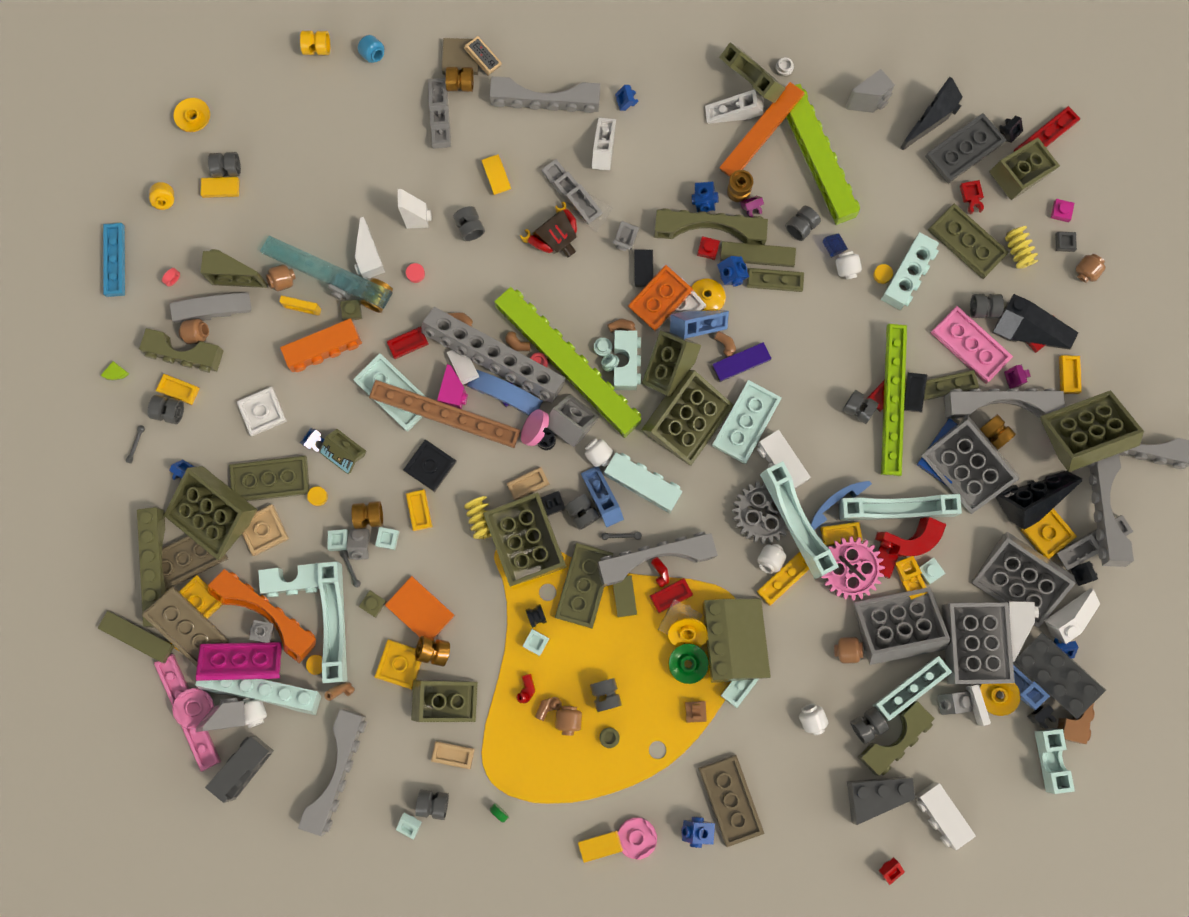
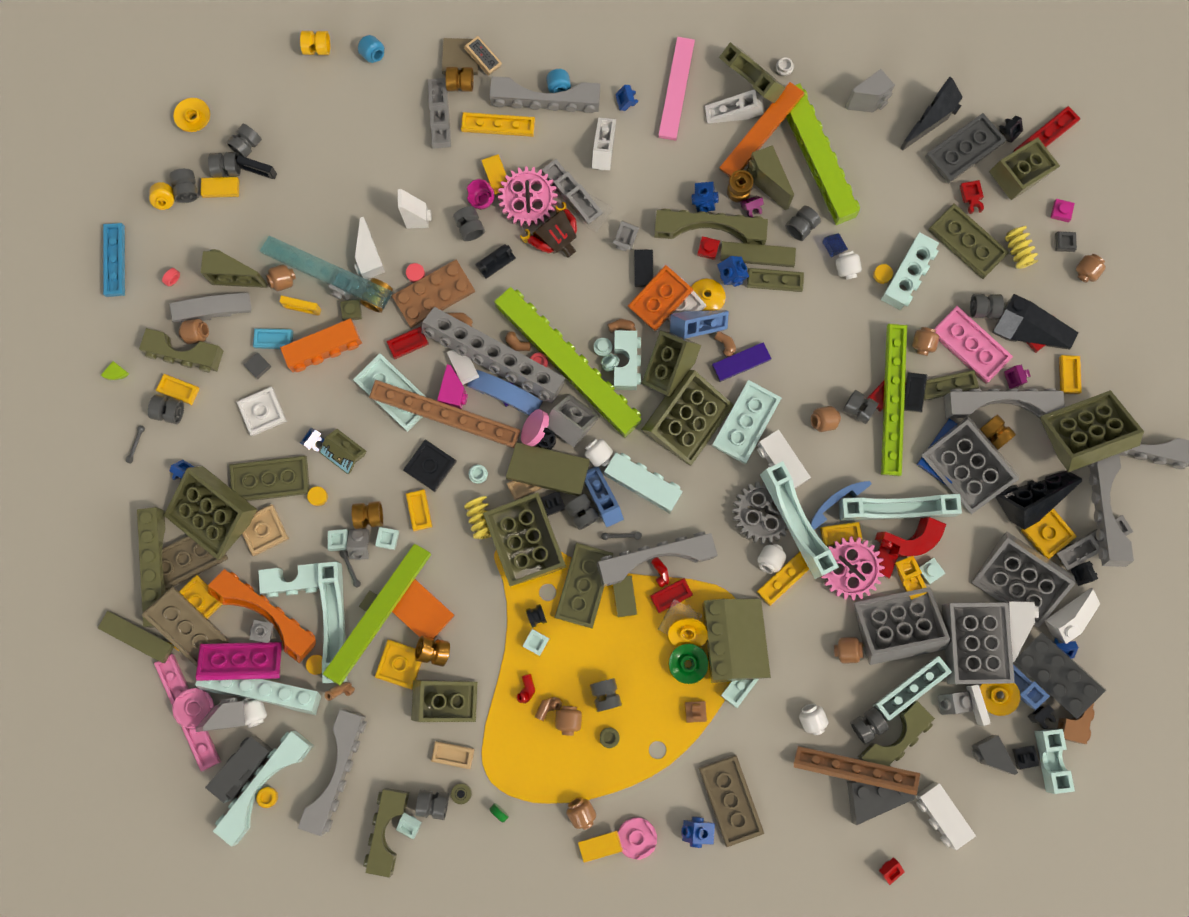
(184, 185): none -> dark grey wheel
(237, 820): none -> light aqua arch
(244, 140): none -> dark grey wheel
(256, 167): none -> black tile
(257, 365): none -> dark grey tile
(267, 797): none -> yellow tile
(272, 338): none -> medium azure tile
(376, 615): none -> lime tile
(381, 858): none -> olive arch
(436, 290): none -> medium nougat plate
(461, 793): none -> olive tile
(478, 474): none -> light aqua plate
(480, 194): none -> dark pink hair
(495, 261): none -> black hinge
(498, 124): none -> yellow tile
(512, 197): none -> bright pink gear
(548, 469): none -> olive tile
(558, 81): none -> dark azure head
(581, 813): none -> medium nougat head
(676, 88): none -> bright pink tile
(770, 176): none -> olive slope
(825, 419): none -> medium nougat head
(857, 770): none -> medium nougat plate
(925, 341): none -> medium nougat head
(994, 754): none -> dark grey slope
(1025, 757): none -> black tile

